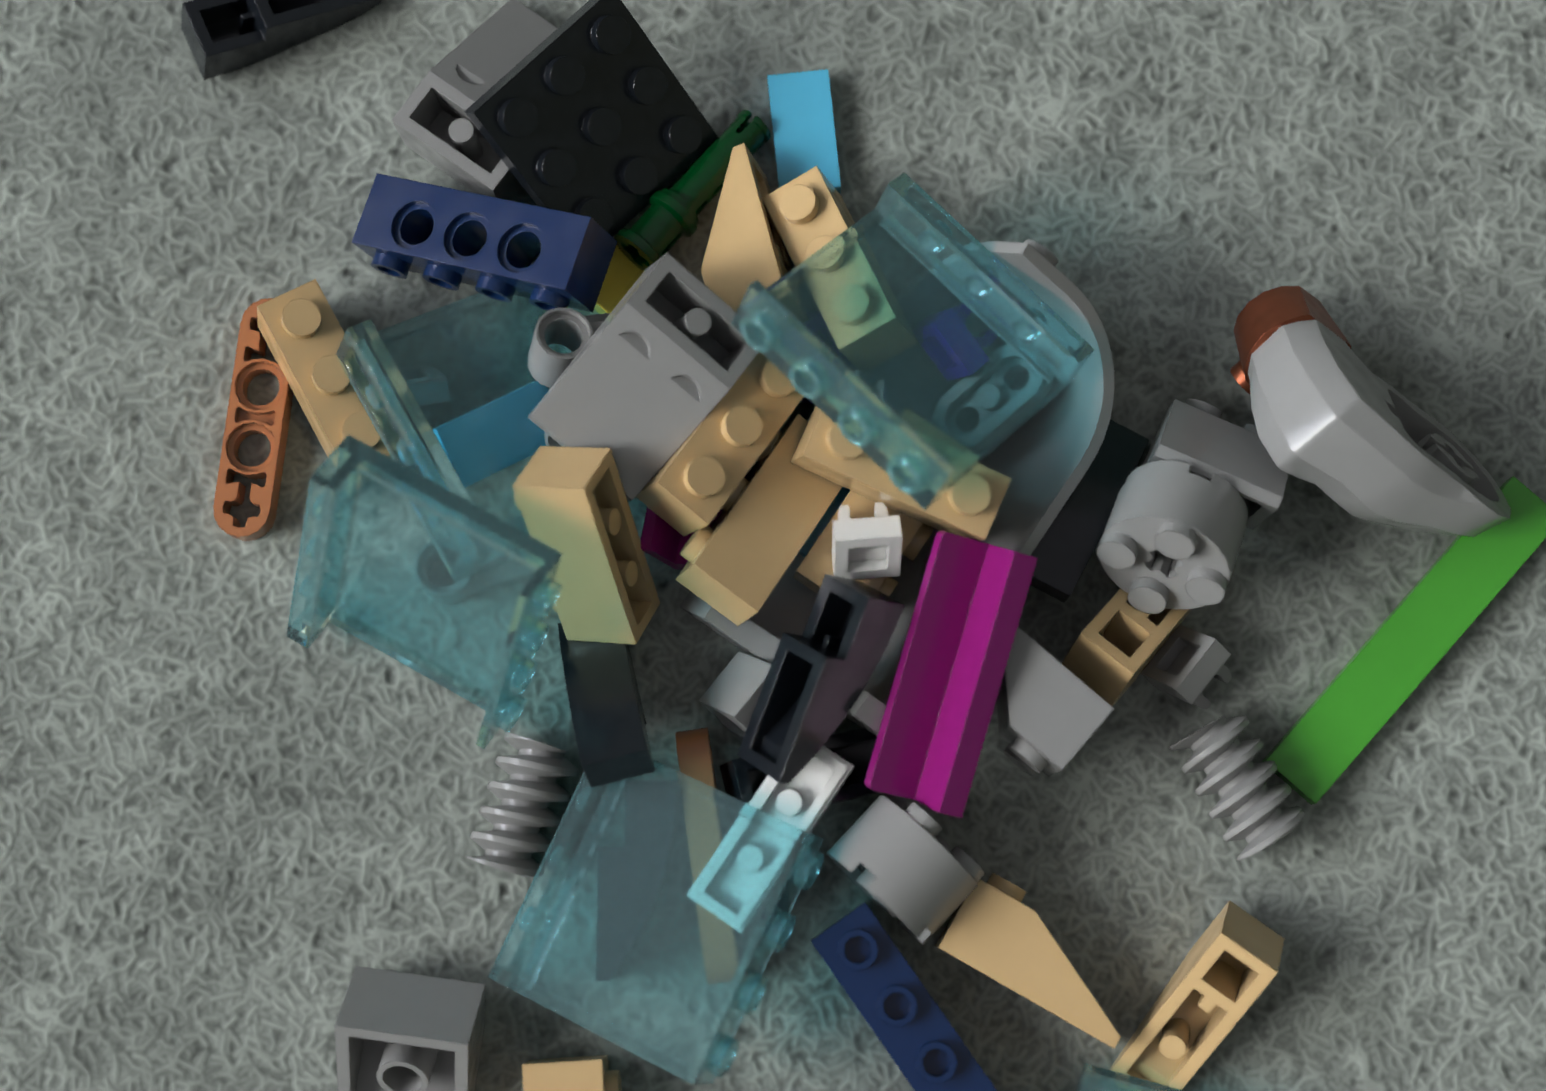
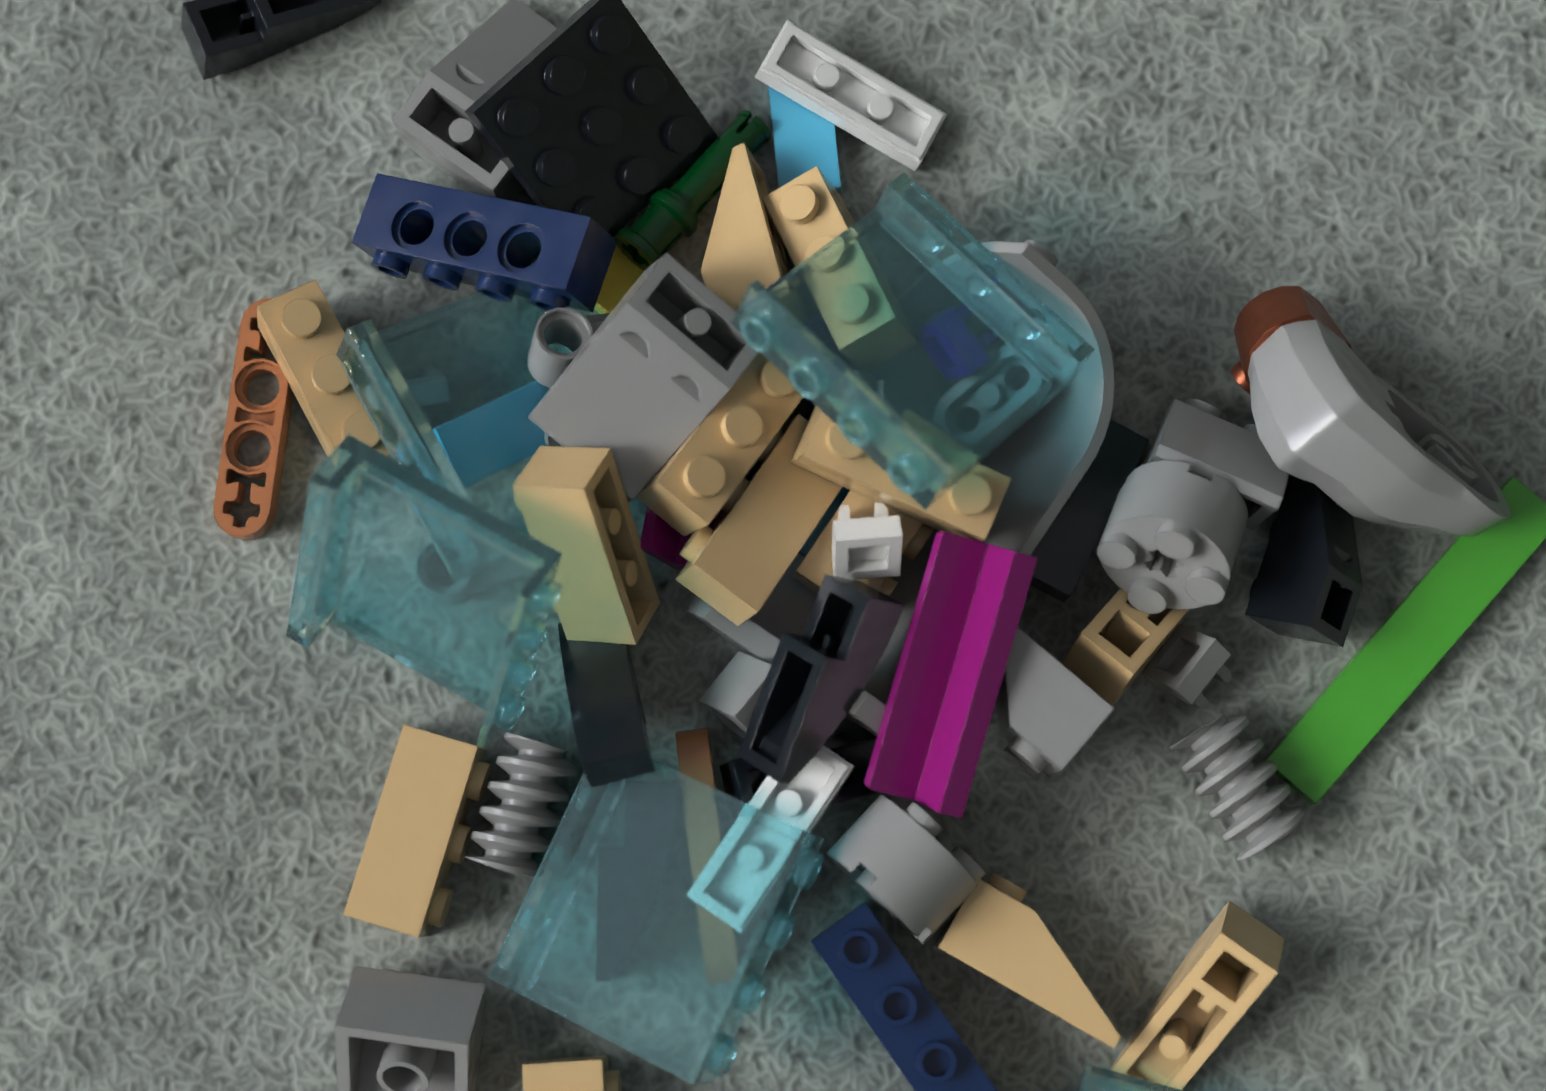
(418, 833): none -> tan brick
(850, 95): none -> white tile
(1308, 569): none -> black slope

